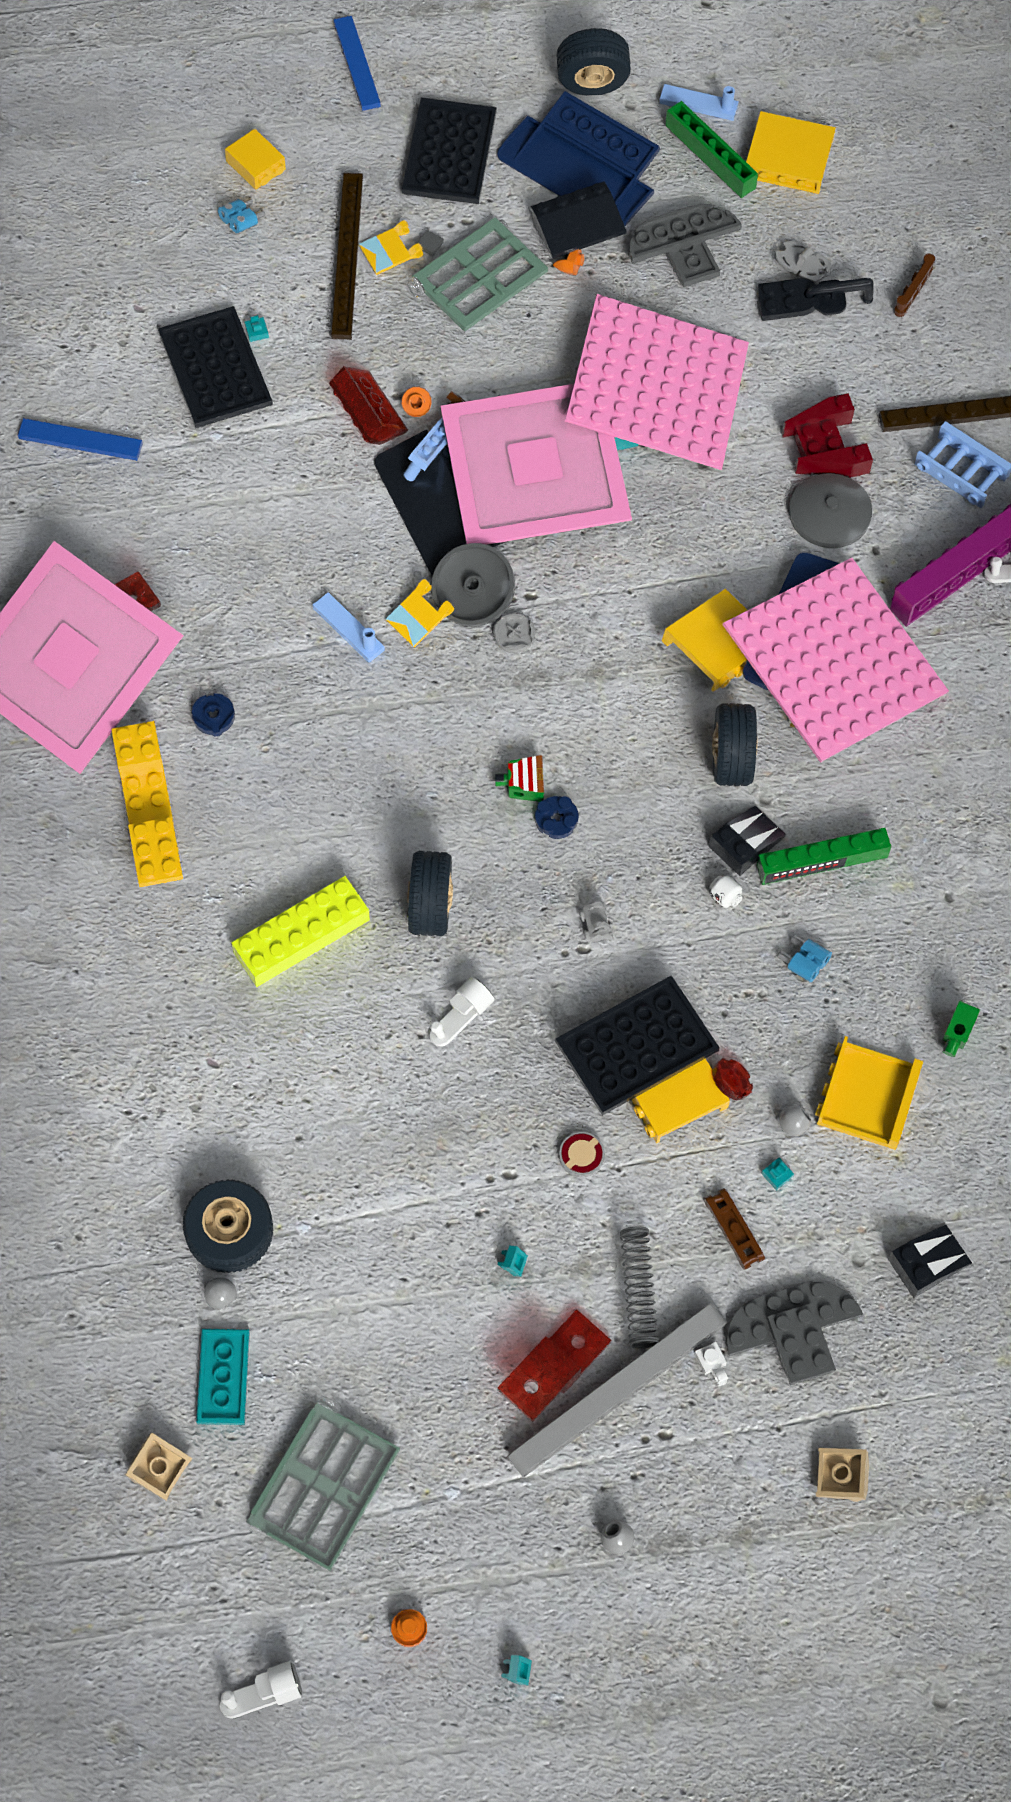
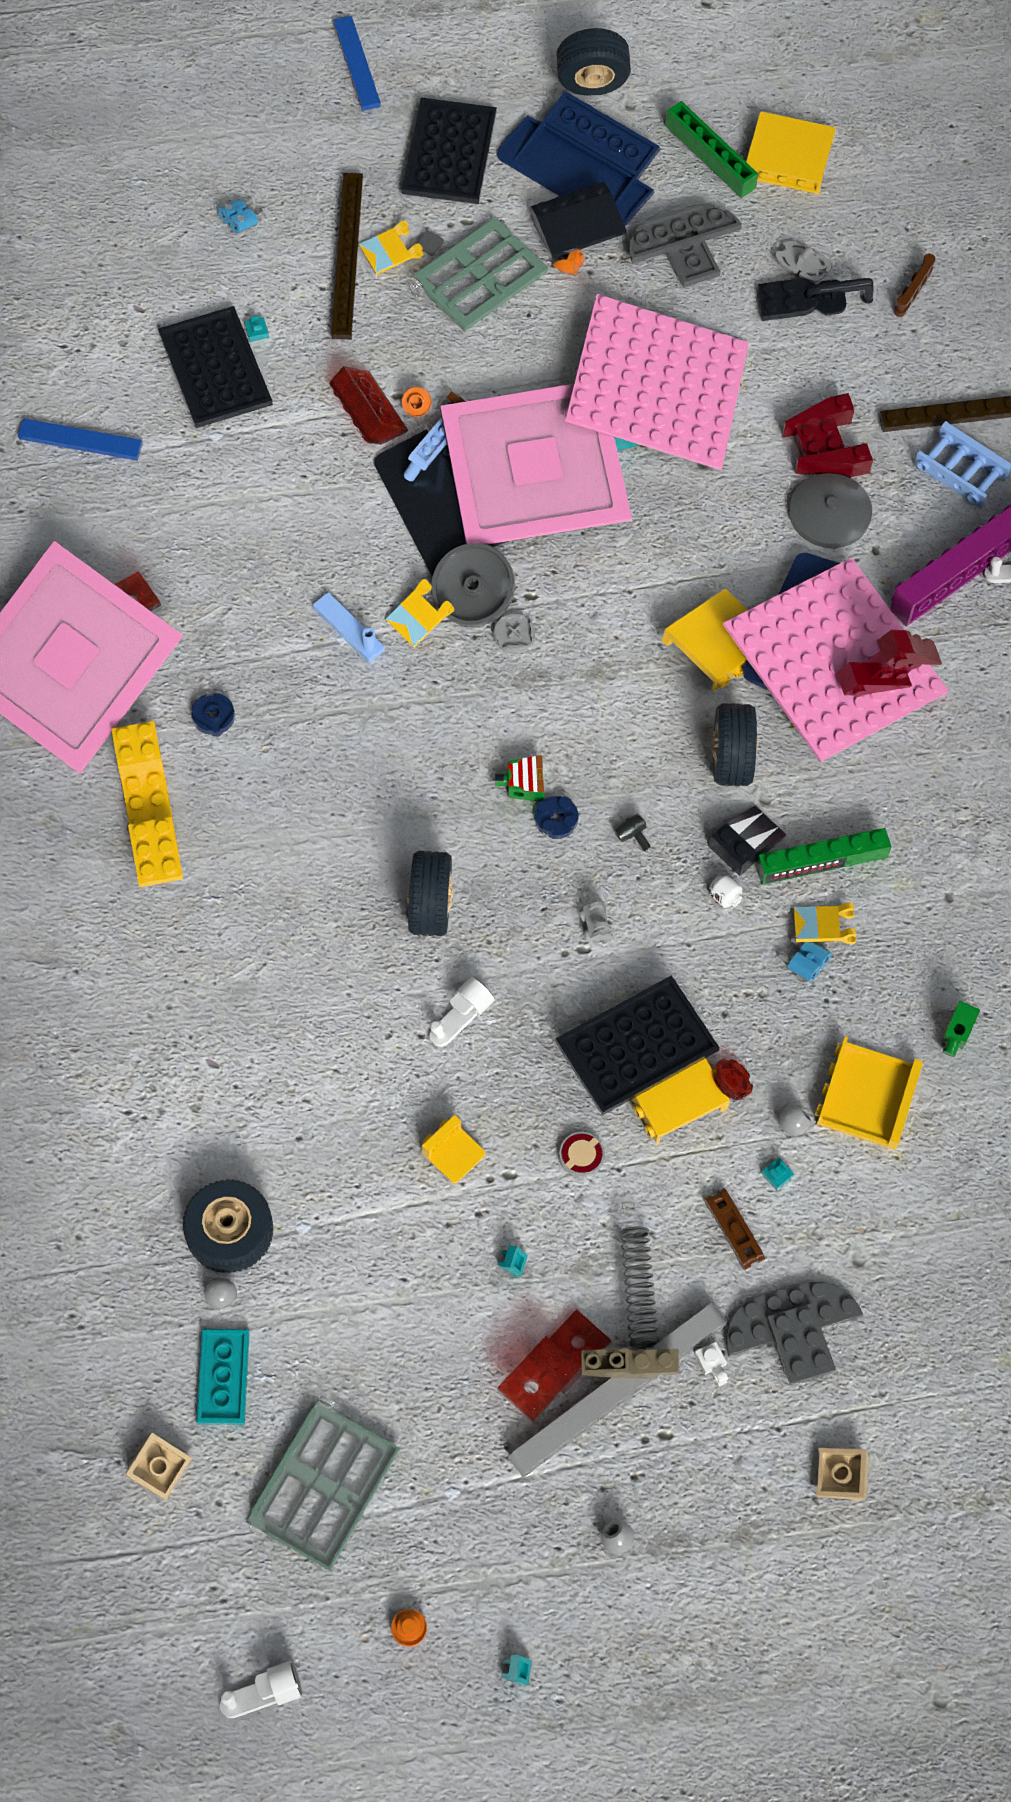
(255, 159): yellow brick -> none
(300, 931): neon yellow brick -> none
(452, 1150): none -> yellow bracket
(630, 1364): none -> dark tan slope
(633, 828): none -> pearl dark grey piece
(716, 106): light blue piece -> none
(823, 923): none -> yellow flag
(890, 666): none -> dark red wedge
(928, 1260): black slope -> none

